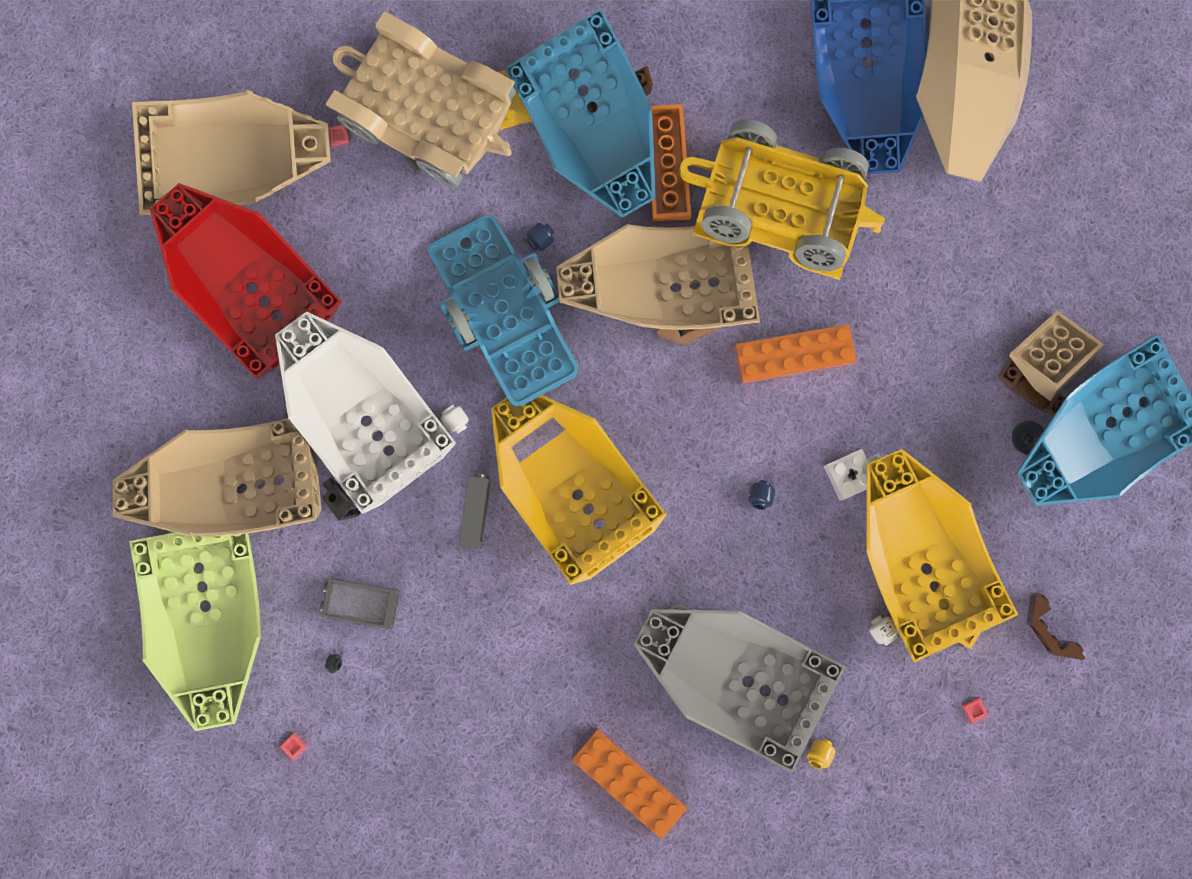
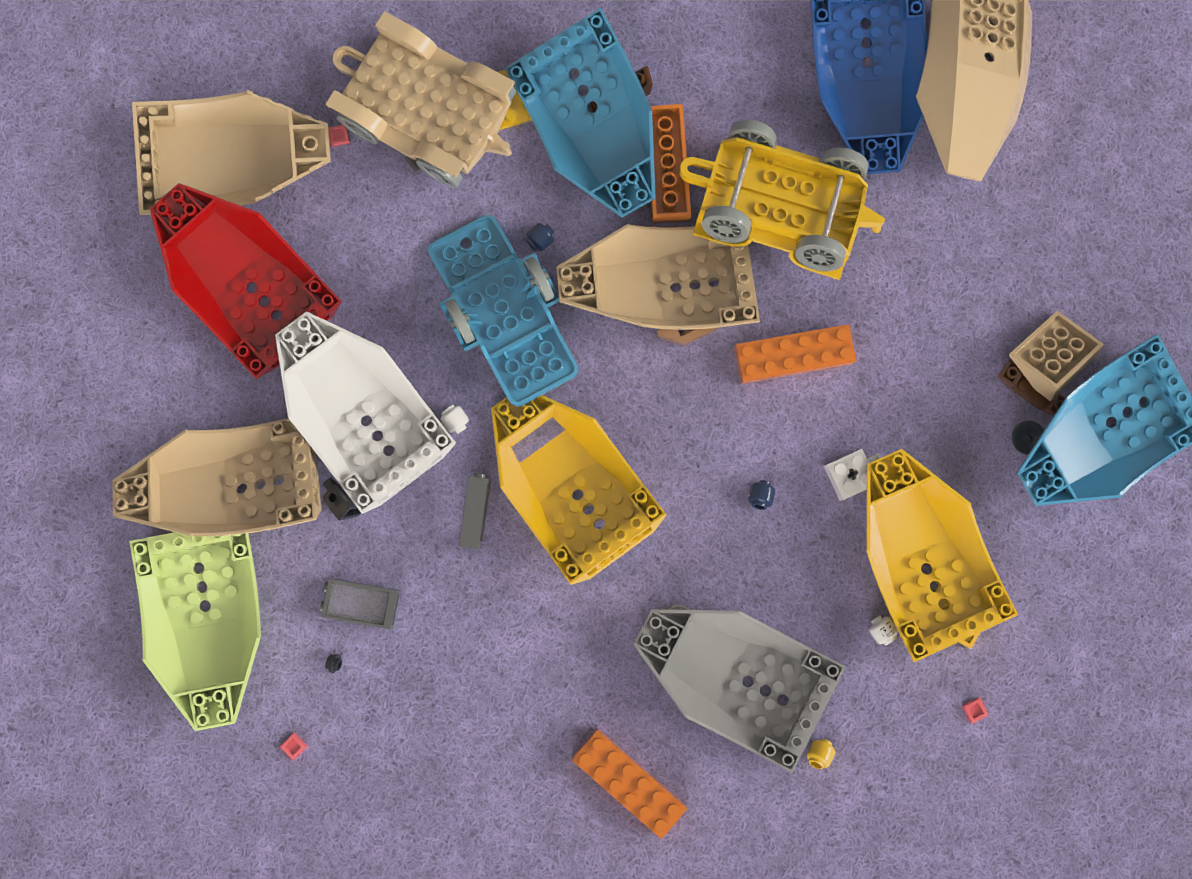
(1037, 608): reddish brown slope -> none

